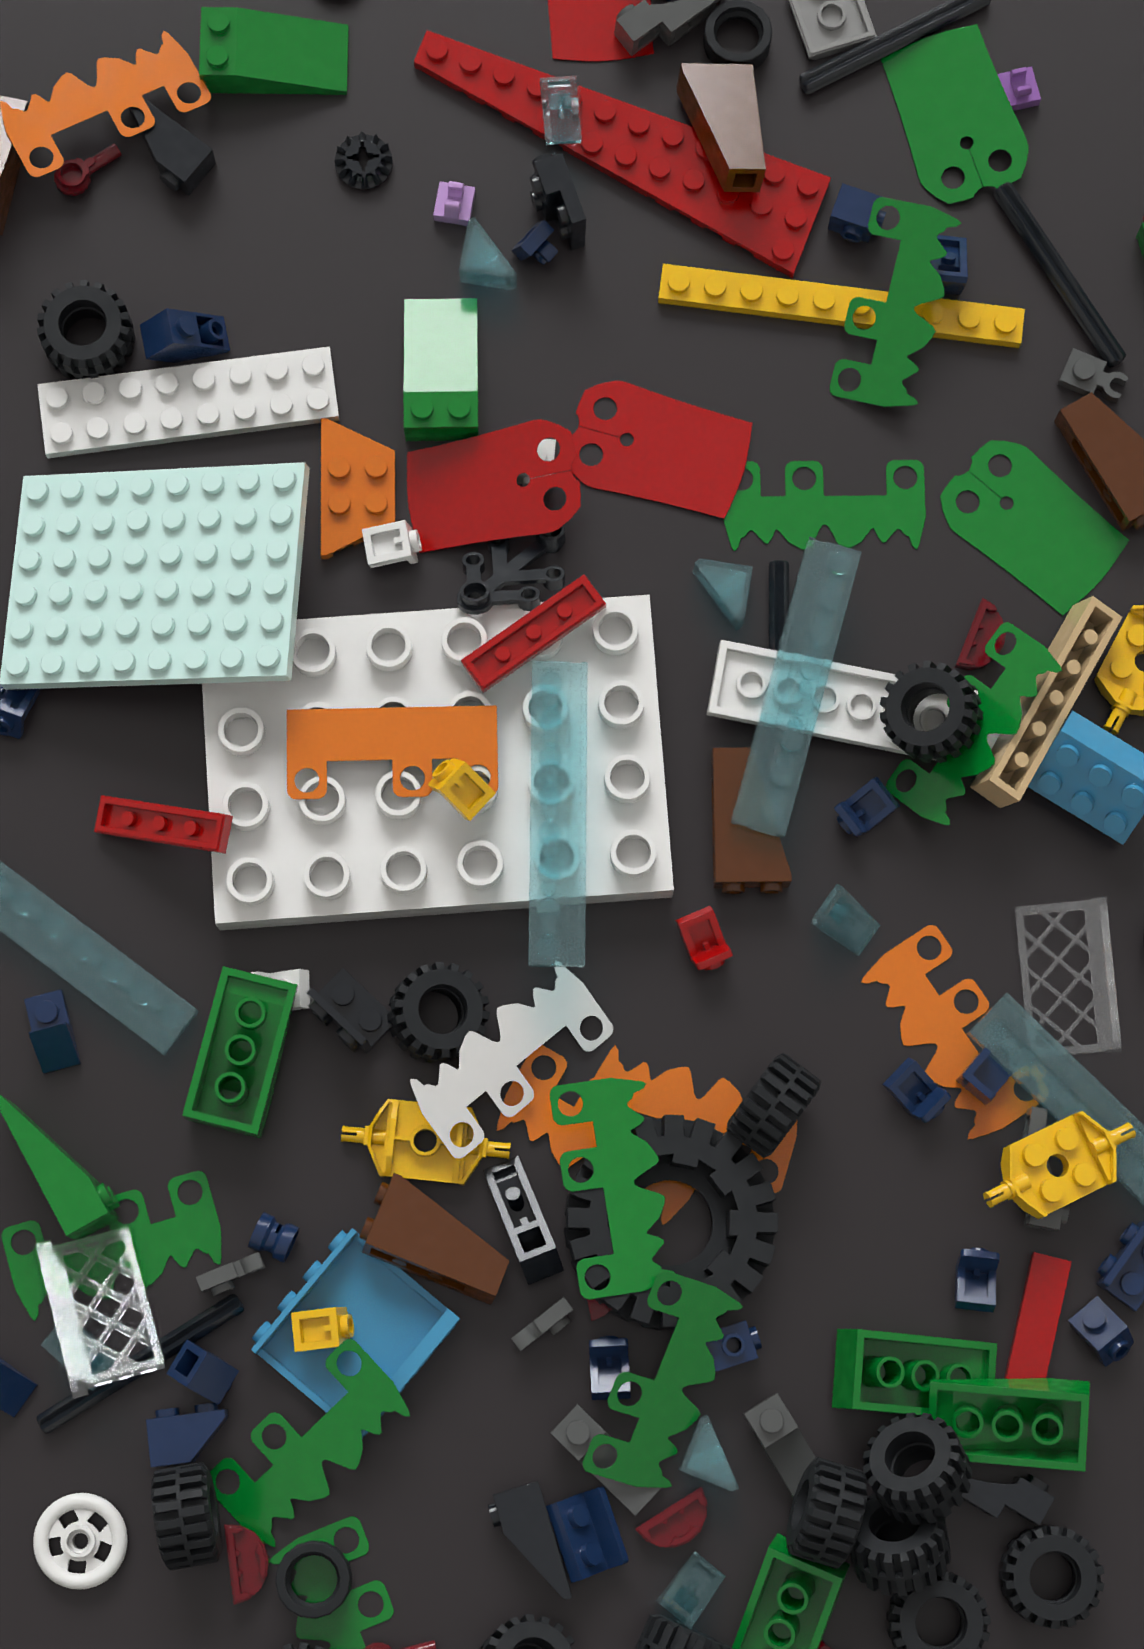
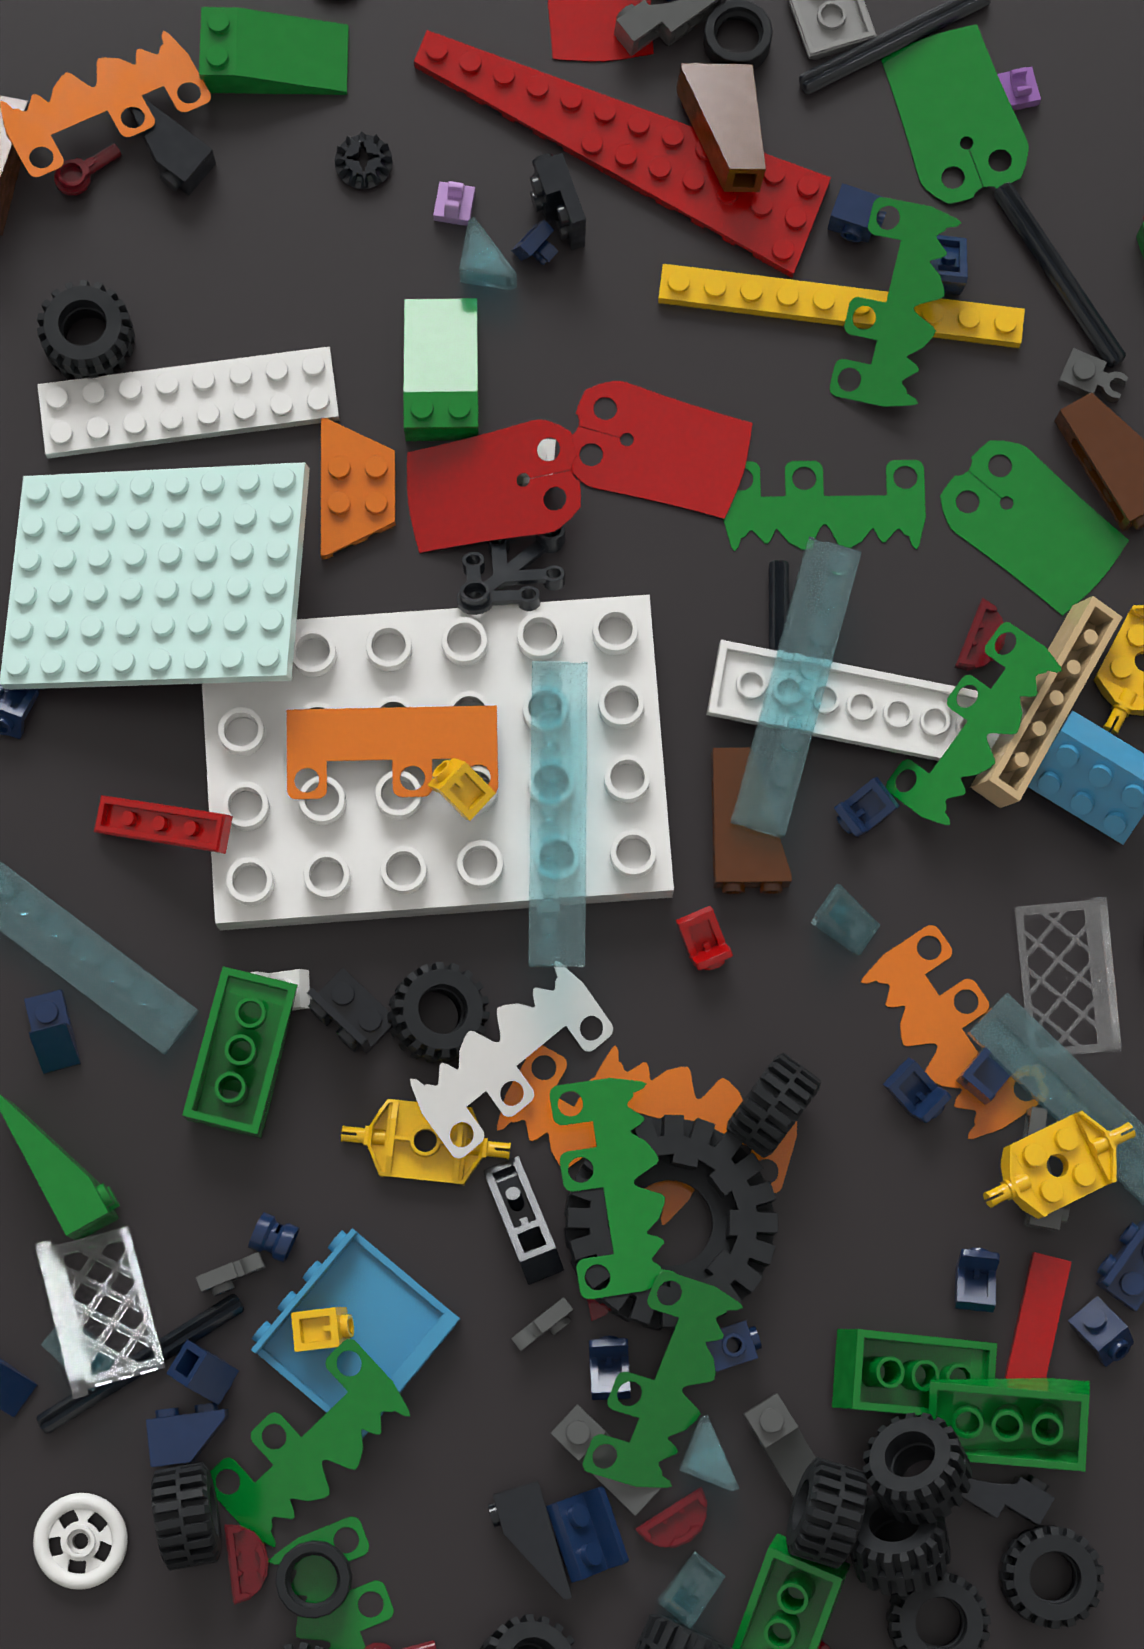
(183, 336): dark blue slope -> none
(191, 1229): green piece -> none
(391, 544): white bracket -> none
(431, 1242): reddish brown slope -> none
(533, 633): red tile -> none
(561, 110): clear light blue slope -> none
(727, 586): clear light blue slope -> none
(910, 691): black tyre -> none

